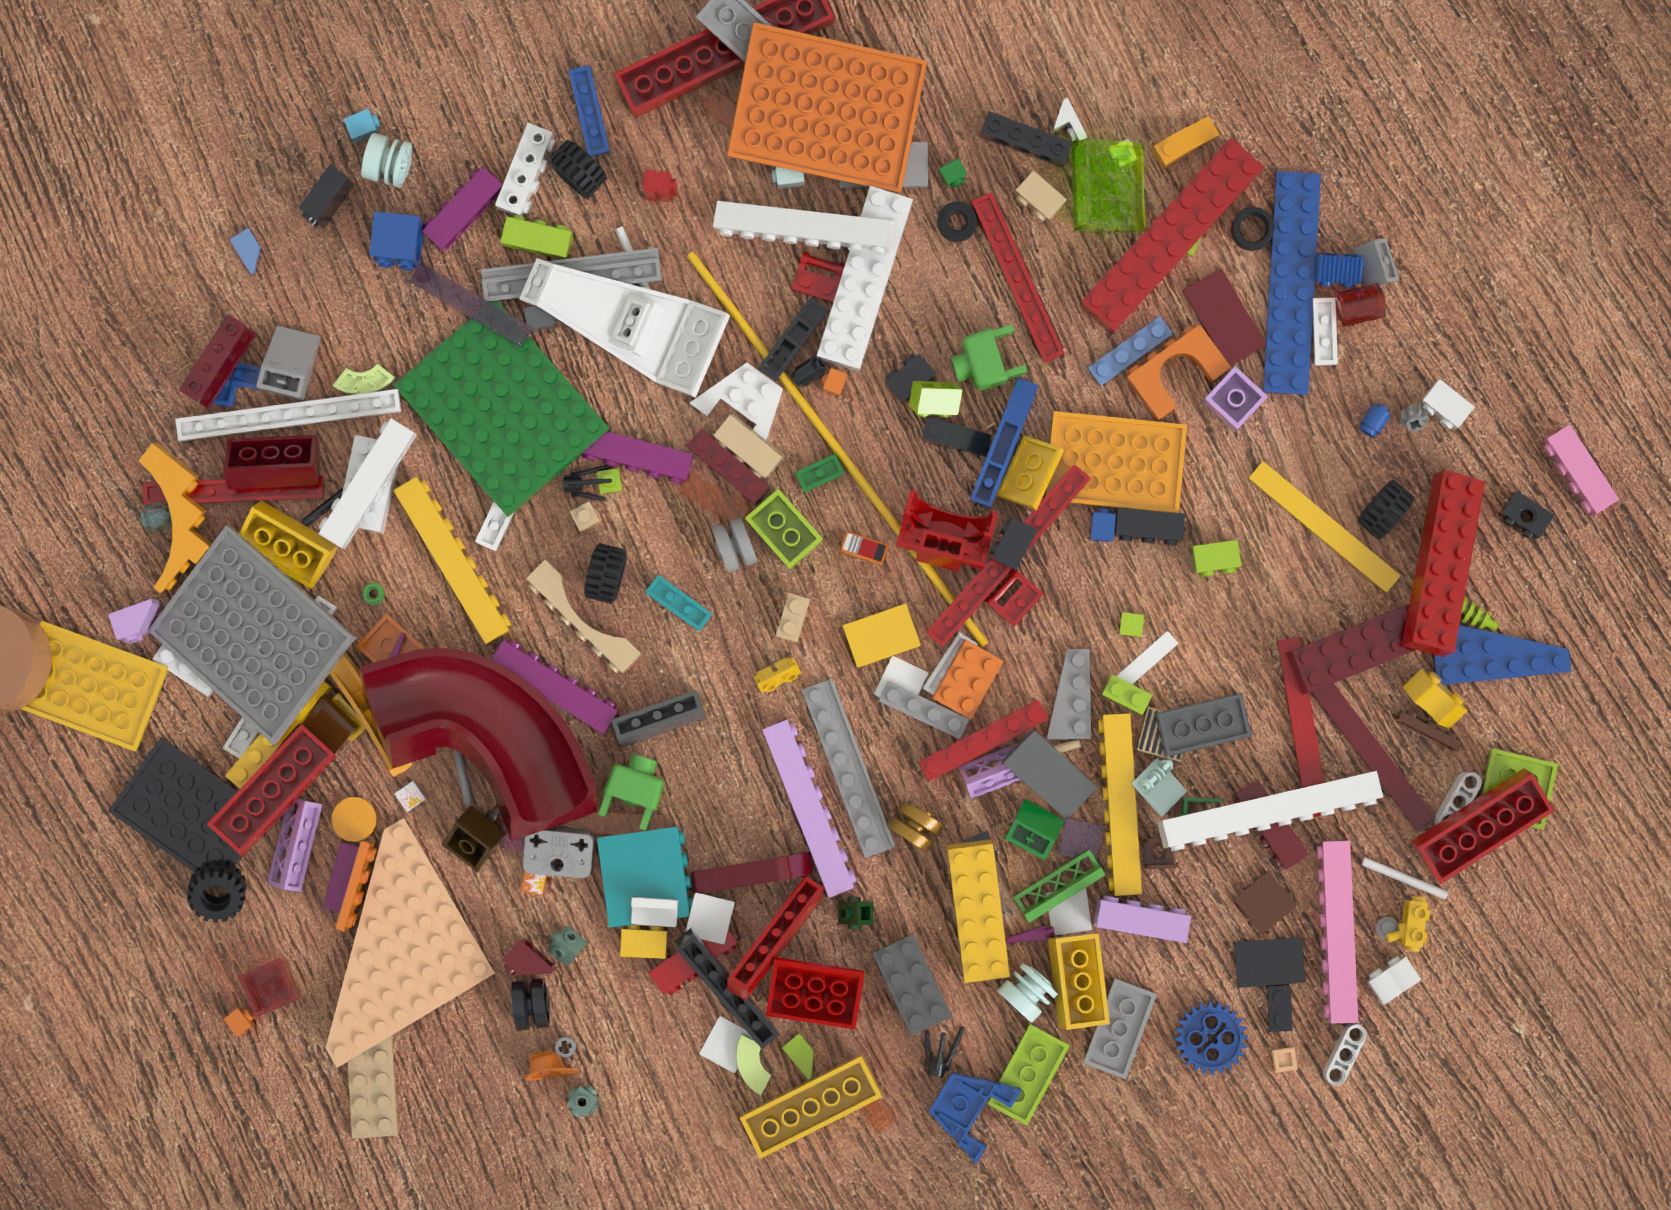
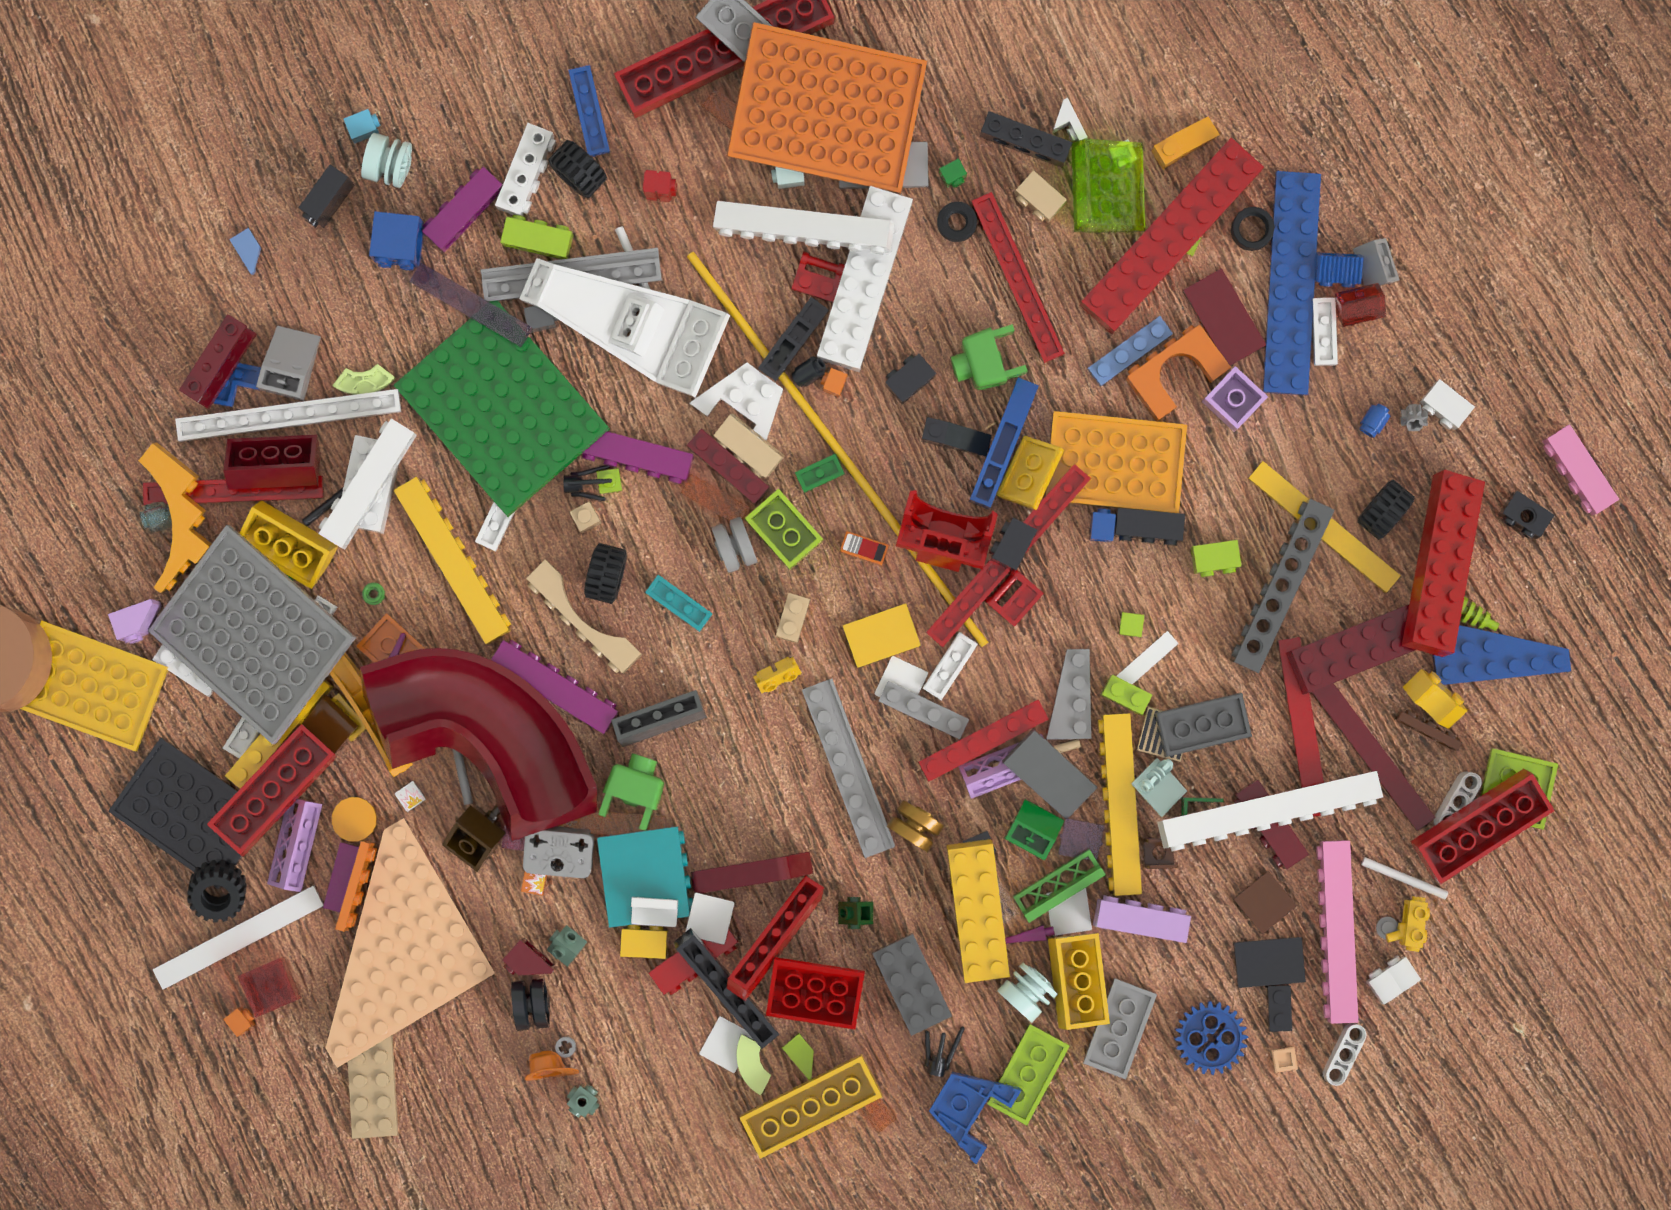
(238, 937): none -> white tile
(808, 808): lavender brick -> none
(935, 398): brick -> none
(967, 679): orange plate -> none
(1321, 515): none -> dark grey brick

